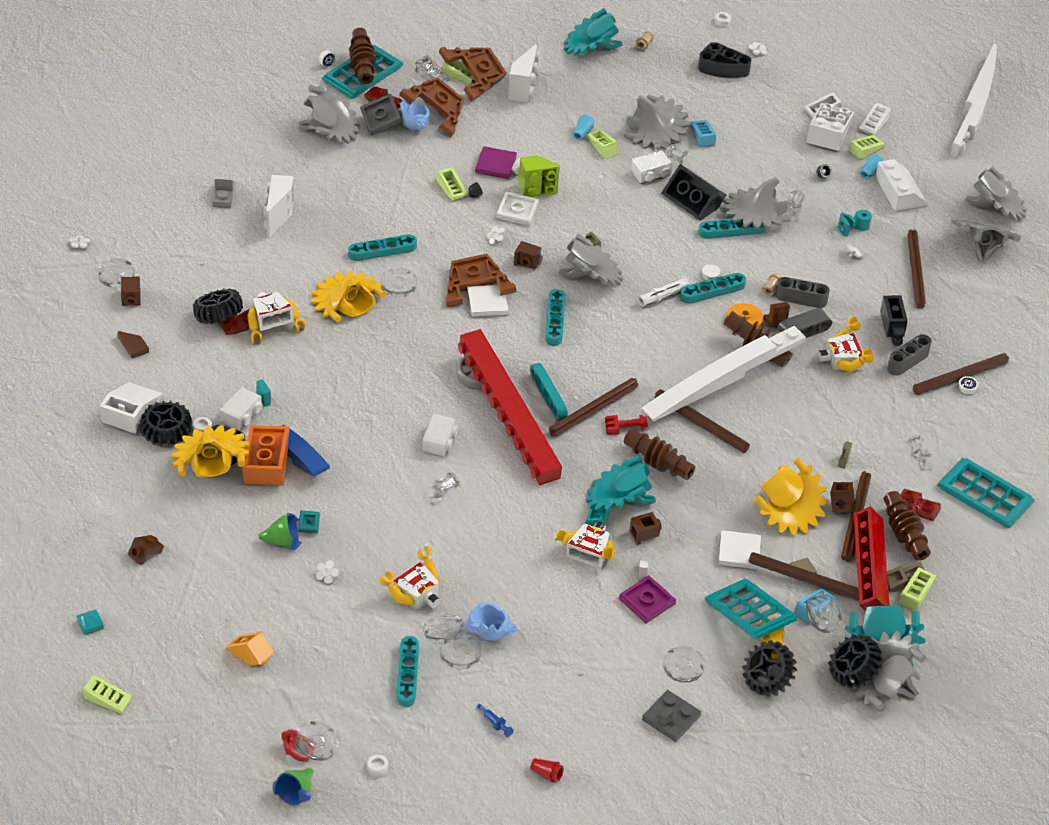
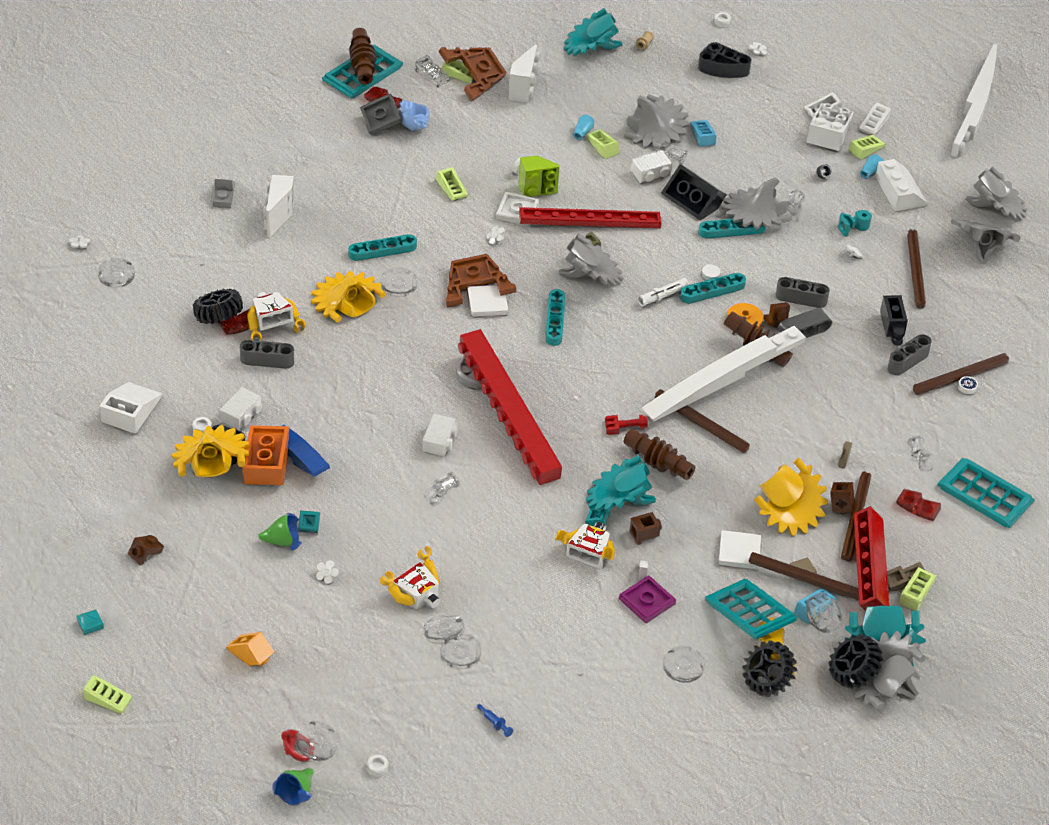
(130, 291): reddish brown brick -> none
(133, 344): reddish brown tile -> none
(165, 423): black gear -> none
(265, 393): teal tile -> none
(266, 354): none -> dark grey beam
(327, 58): tile -> none
(330, 115): light grey piece -> none
(410, 671): teal beam -> none
(441, 98): dark orange wing -> none
(475, 190): black hinge -> none
(489, 622): light blue hair -> none
(496, 162): magenta tile -> none
(528, 255): reddish brown brick -> none
(548, 391): teal beam -> none
(548, 769): red cone -> none
(590, 217): none -> red tile
(593, 407): reddish brown axle -> none
(671, 715): dark grey hinge -> none
(771, 285): tan pin -> none
(845, 351): torso -> none
(906, 525): reddish brown piece -> none

